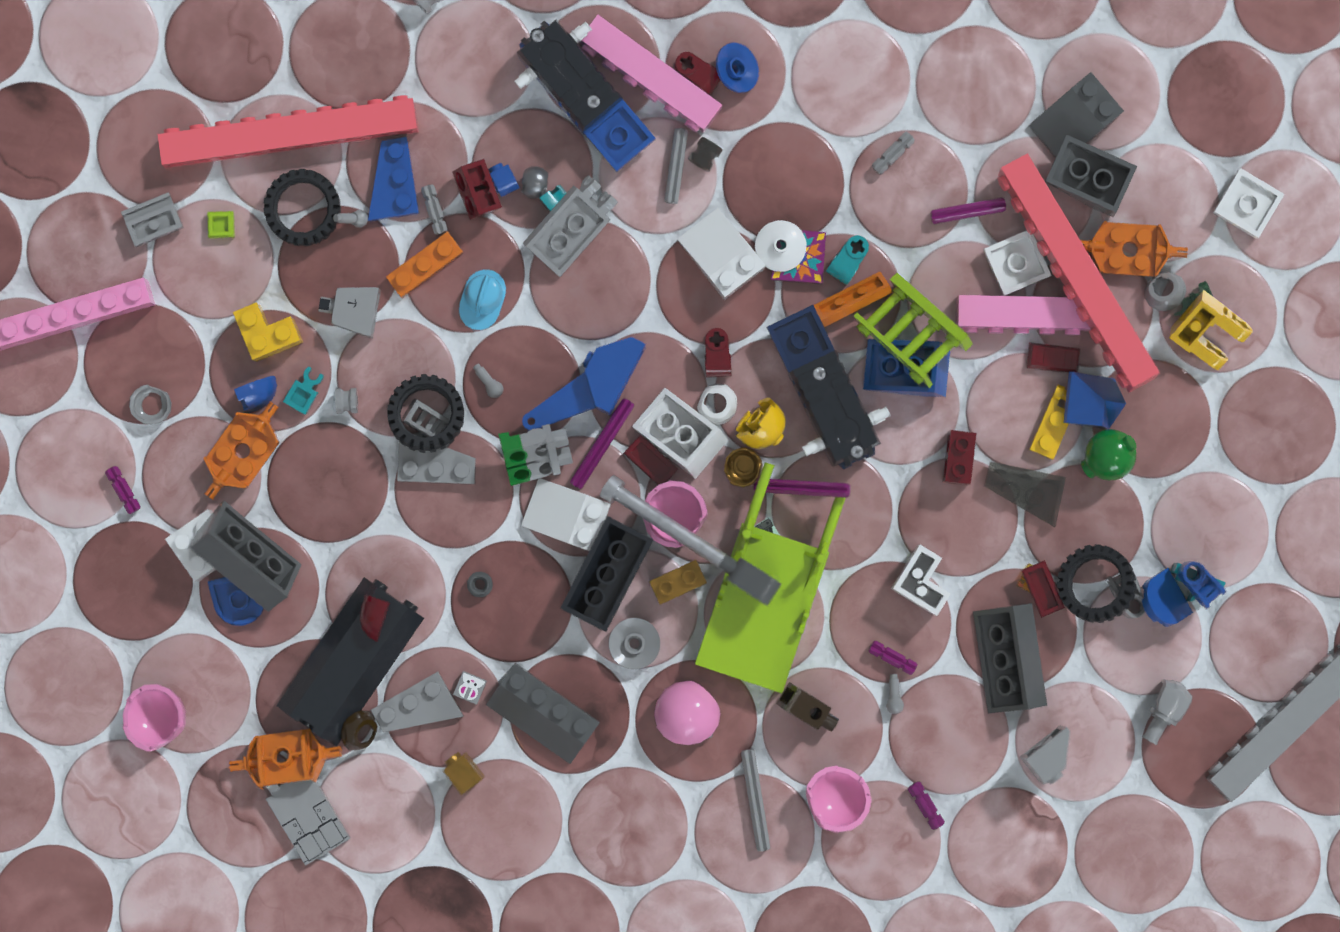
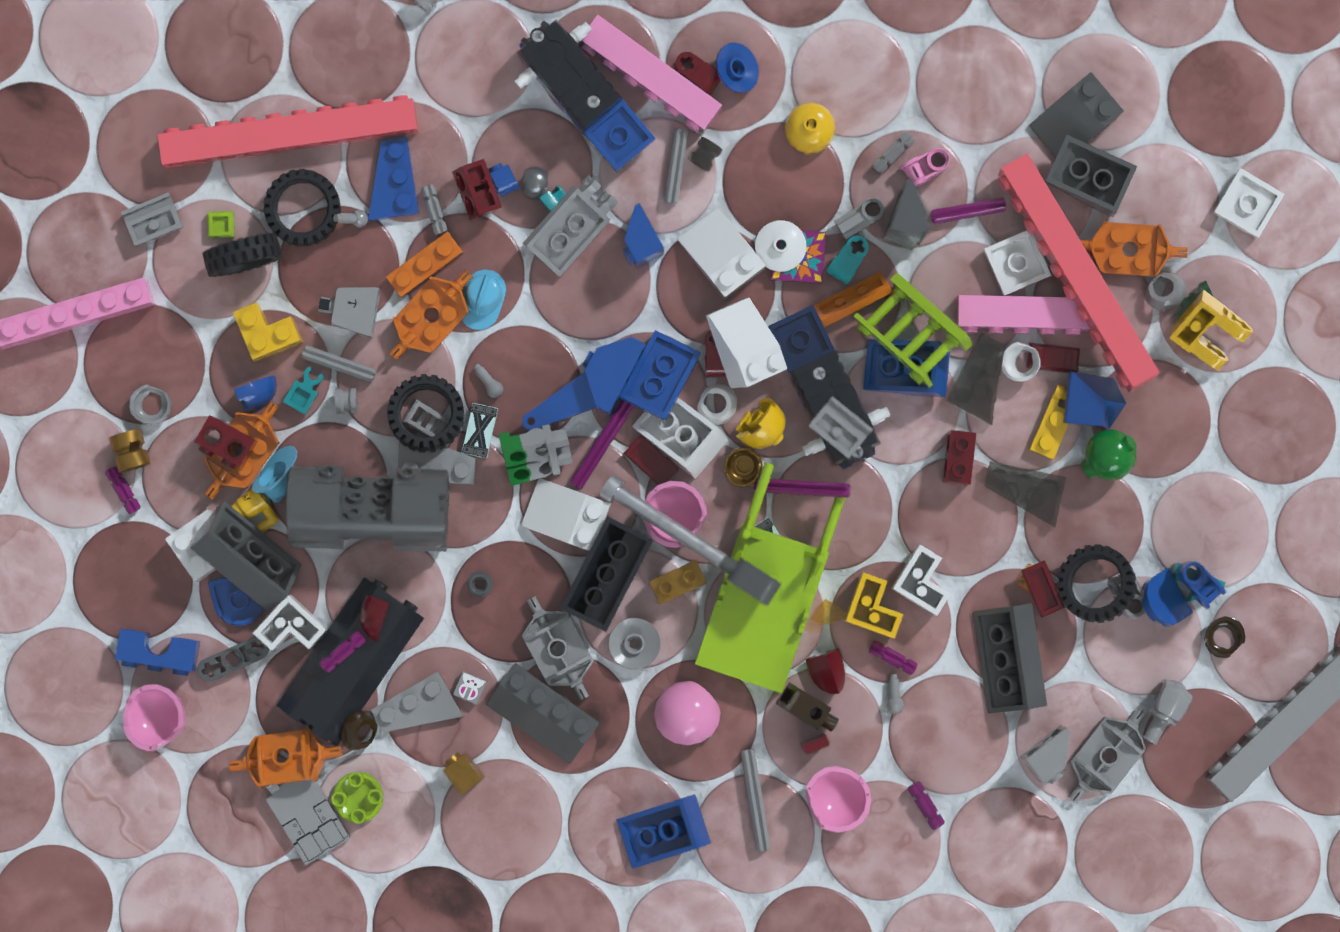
(133, 459): none -> pearl gold wheel
(134, 649): none -> blue arch
(228, 437): none -> dark red brick
(229, 669): none -> dark grey beam
(242, 254): none -> black tyre
(252, 504): none -> yellow piece
(275, 475): none -> medium azure piece
(290, 618): none -> white brick
(331, 507): none -> dark grey cylinder
(339, 364): none -> light grey axle
(342, 651): none -> magenta axle
(357, 797): none -> lime dish
(411, 321): none -> orange plate
(480, 430): none -> tile
(563, 669): none -> light grey plate
(641, 240): none -> blue slope
(660, 375): none -> blue plate
(663, 831): none -> blue slope
(745, 344): none -> white slope
(810, 139): none -> yellow cylinder
(815, 744): none -> dark red tile
(827, 671): none -> dark red brick
(828, 613): none -> clear yellow tile
(840, 427): none -> light grey plate
(857, 219): none -> light grey piece
(865, 607): none -> yellow brick
(909, 218): none -> dark grey slope
(923, 166): none -> bright pink piece
(978, 380): none -> clear smoke wing
(1009, 362): none -> white piece
(1088, 762): none -> light grey plate
(1236, 629): none -> dark brown piece

